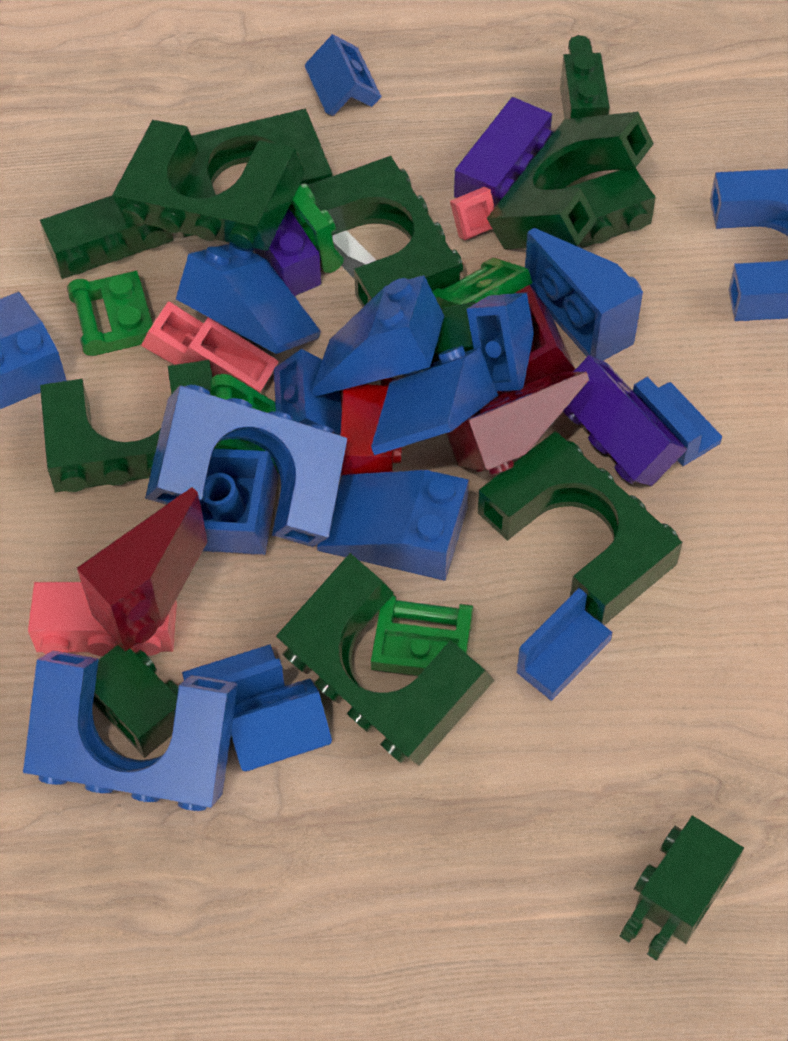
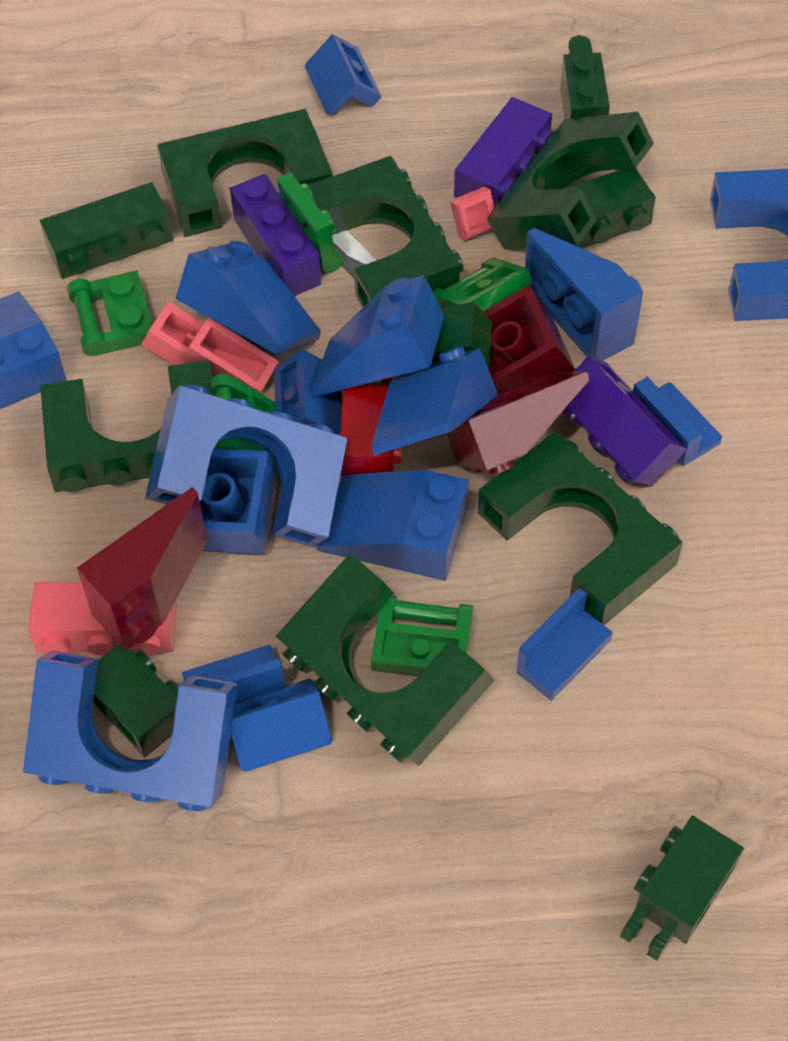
(242, 214): dark green arch -> none
(505, 336): blue slope -> none

